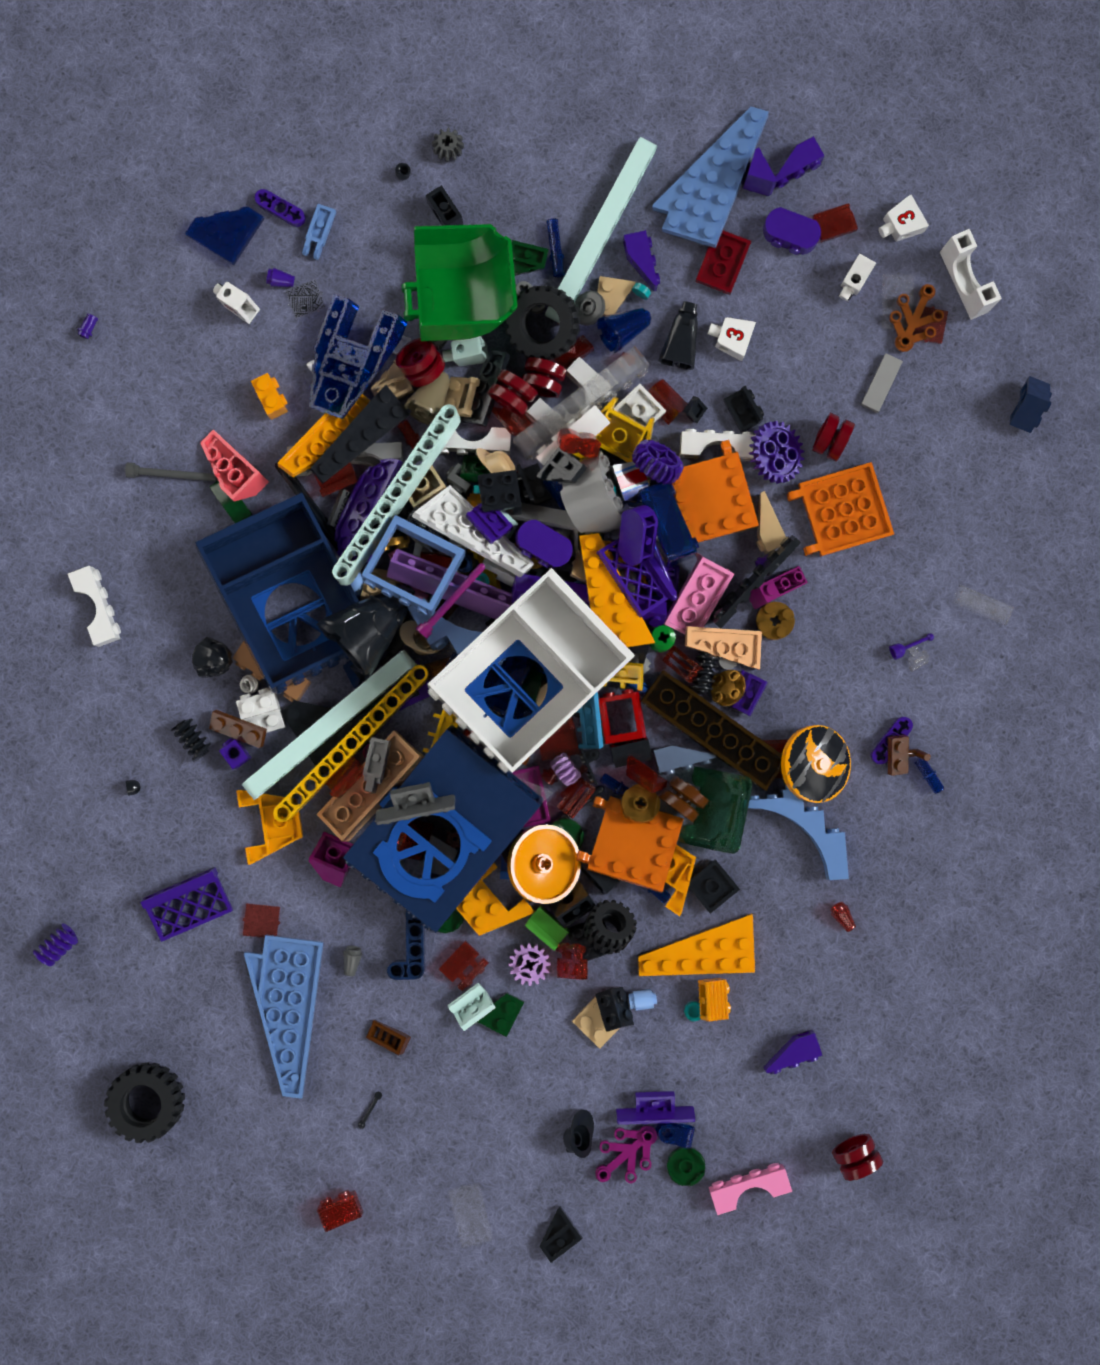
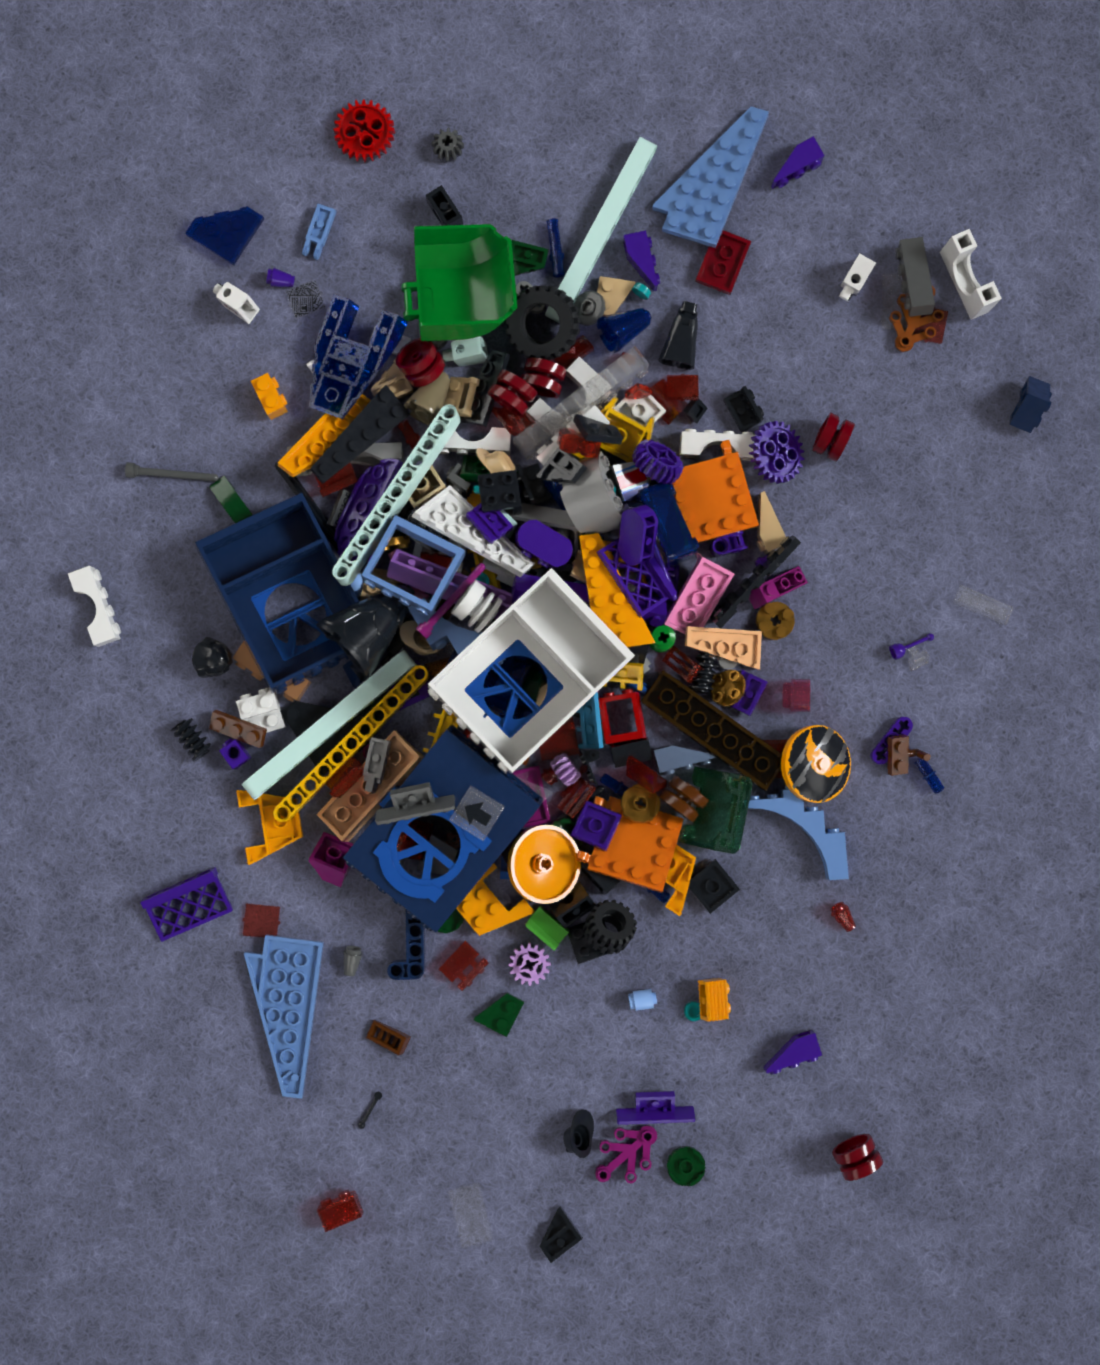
(57, 947): dark purple piece -> none
(87, 326): dark purple pin -> none
(126, 1120): black tyre -> none
(133, 787): black hinge -> none
(232, 470): coral wedge -> none
(249, 684): white plate -> none
(278, 200): dark purple beam -> none
(355, 144): none -> red gear
(404, 169): black hinge -> none
(468, 564): dark blue cone -> none
(471, 1006): light aqua bracket -> none
(477, 606): none -> white wheel
(477, 813): none -> clear tile
(571, 967): clear red plate -> none
(592, 1025): tan plate -> none
(596, 825): none -> dark purple tile
(597, 431): none -> black wing
(614, 1009): black bracket -> none
(638, 391): none -> clear red tile
(679, 1134): clear blue piece -> none
(682, 387): none -> clear red piece
(713, 951): light orange wing -> none
(726, 1194): bright pink arch -> none
(731, 543): none -> dark purple piece
(733, 336): white torso -> none
(760, 176): dark purple slope -> none
(791, 231): dark purple brick -> none
(797, 695): none -> clear pink piece
(836, 222): clear red plate -> none
(844, 509): orange plate -> none
(881, 383): light grey tile -> none
(904, 220): white torso -> none
(915, 276): none -> dark grey brick

